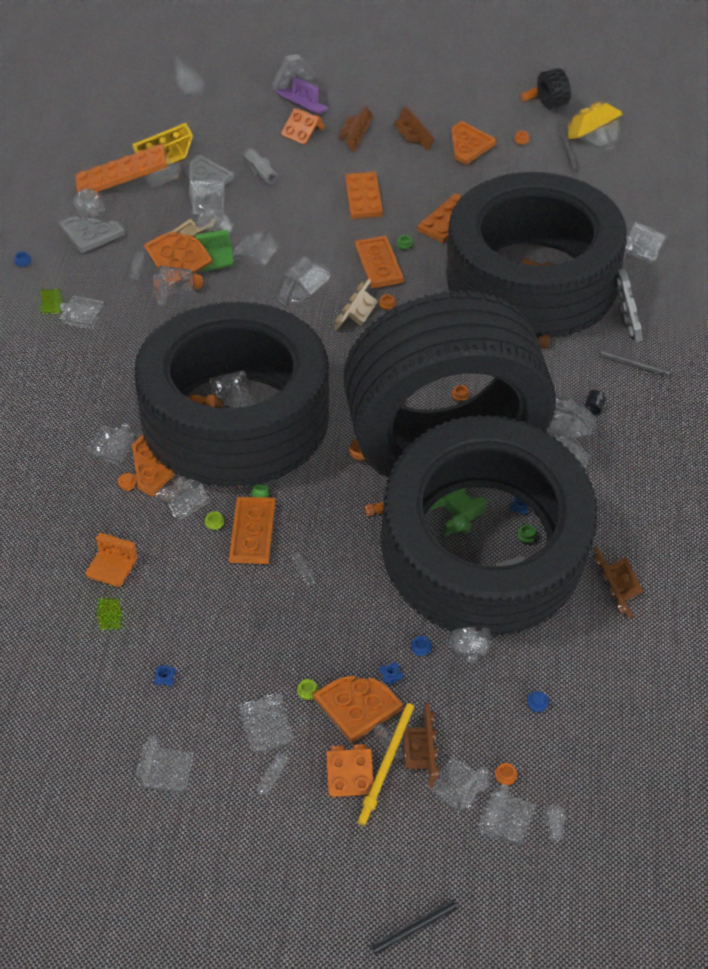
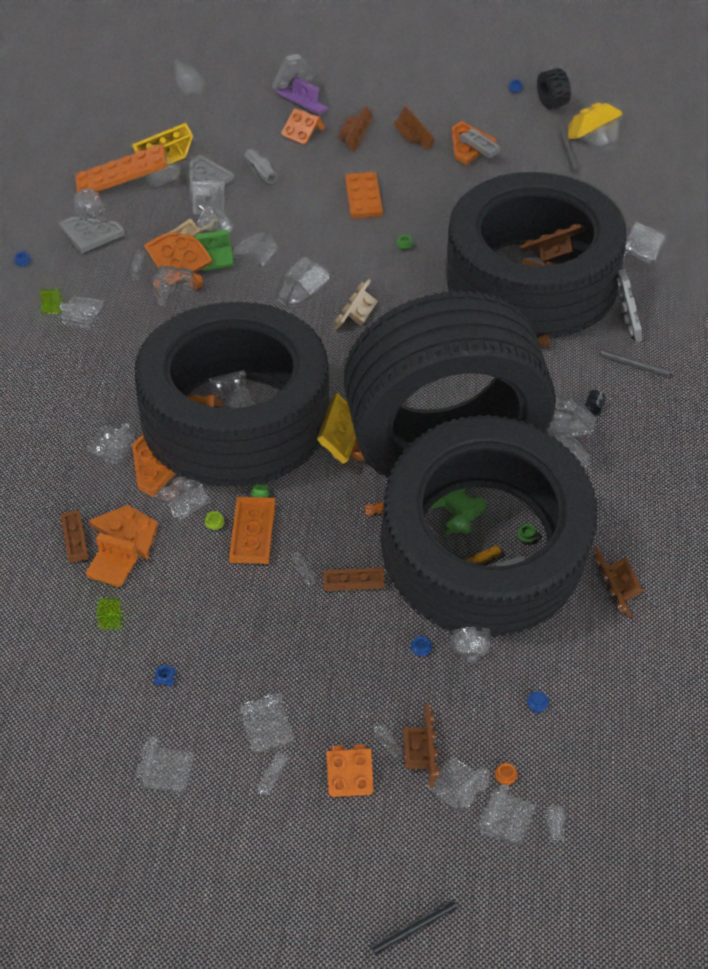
(74, 536): none -> dark orange plate
(127, 481): orange plate -> none
(130, 525): none -> orange wing
(307, 689): lime plate -> none
(337, 429): none -> yellow plate
(353, 579): none -> dark orange plate
(357, 704): orange plate -> none
(370, 801): yellow bar -> none
(379, 262): orange plate -> none
(387, 302): orange plate -> none
(391, 678): blue plate -> none
(438, 221): orange plate -> none
(460, 393): orange plate -> none
(480, 143): none -> light grey plate
(485, 555): none -> light orange axle
(515, 86): none -> blue plate
(519, 506): blue plate -> none
(521, 137): orange plate -> none
(529, 94): orange axle -> none
(556, 244): none -> dark orange bracket

